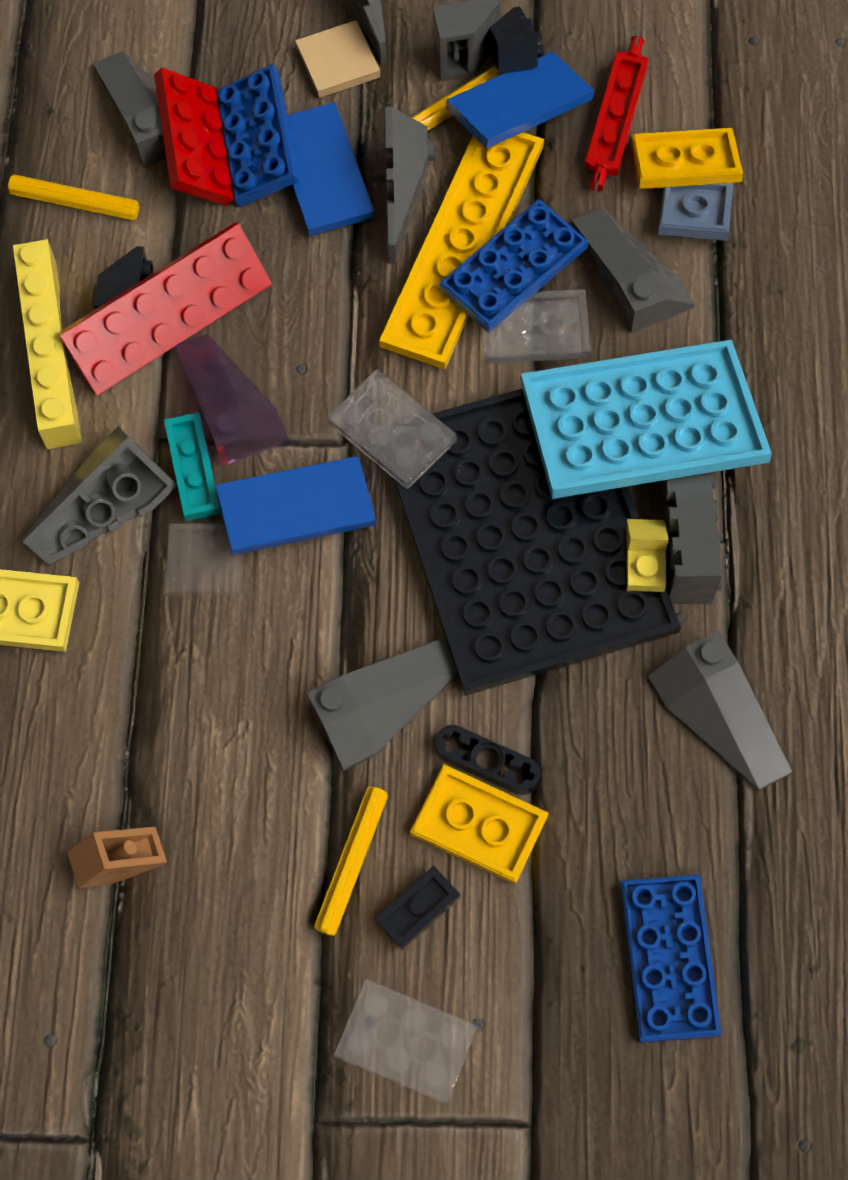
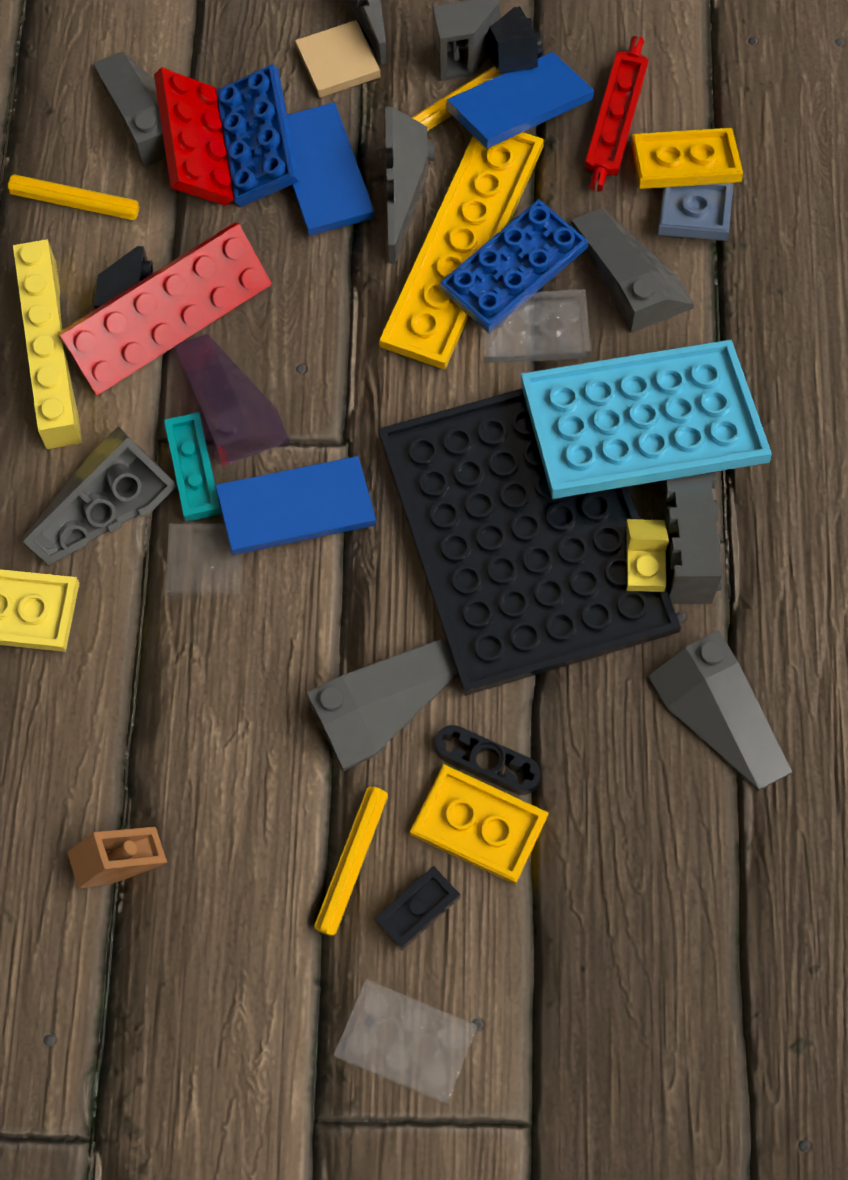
(392, 429): clear plate -> none
(670, 959): blue tile -> none

